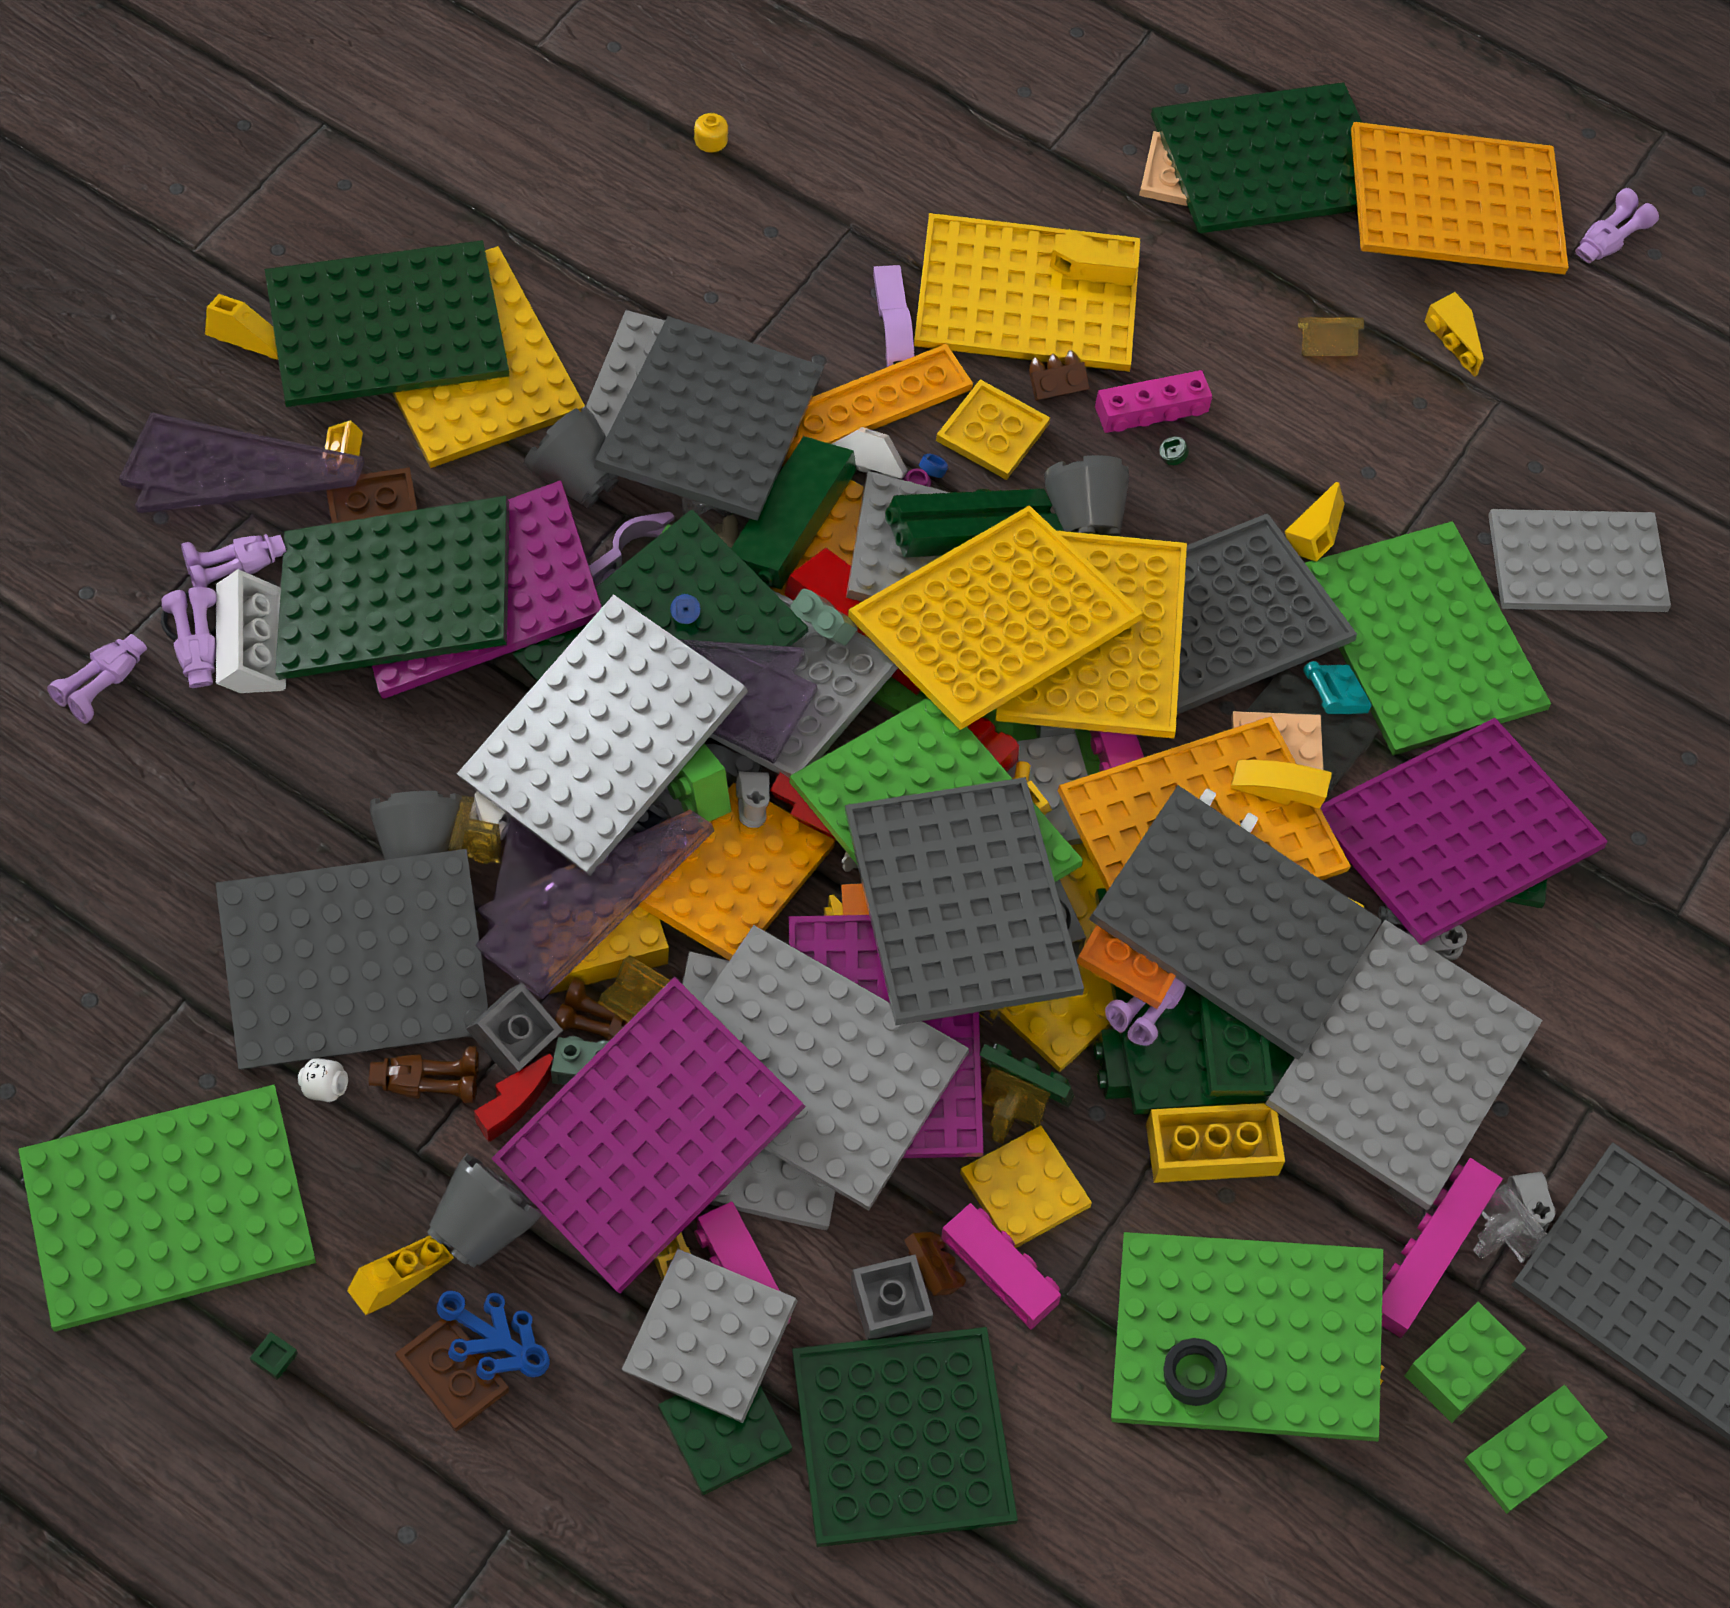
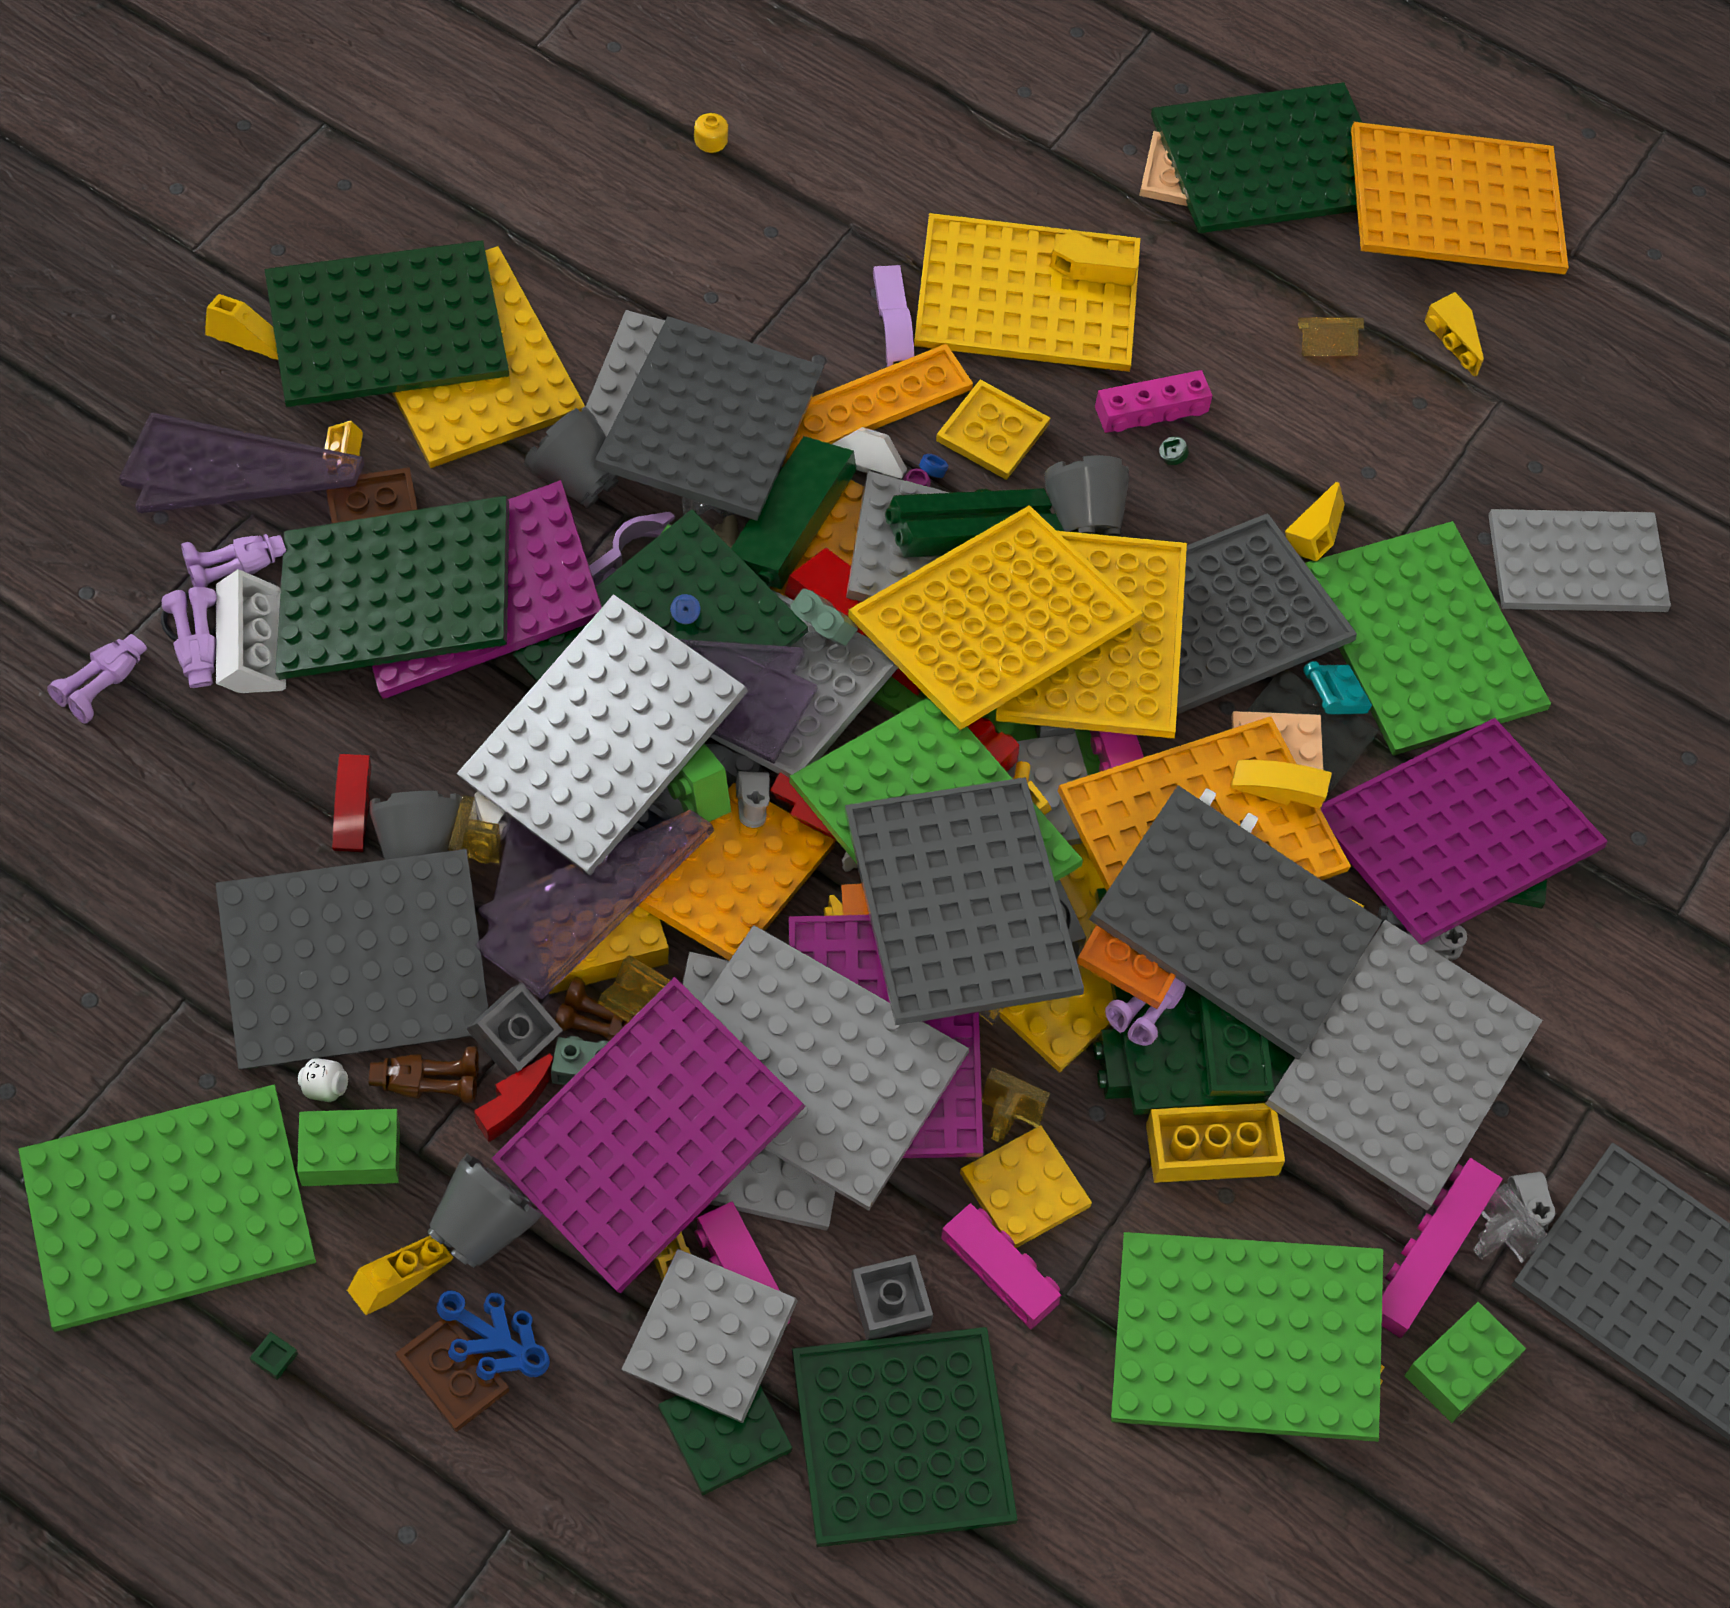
(348, 1147): none -> bright green brick
(351, 802): none -> red slope
(935, 1263): reddish brown plate -> none
(1028, 1071): dark green plate -> none
(1057, 378): reddish brown plate -> none
(1198, 1347): black tyre -> none
(1535, 1449): bright green plate -> none
(1604, 237): lavender piece -> none

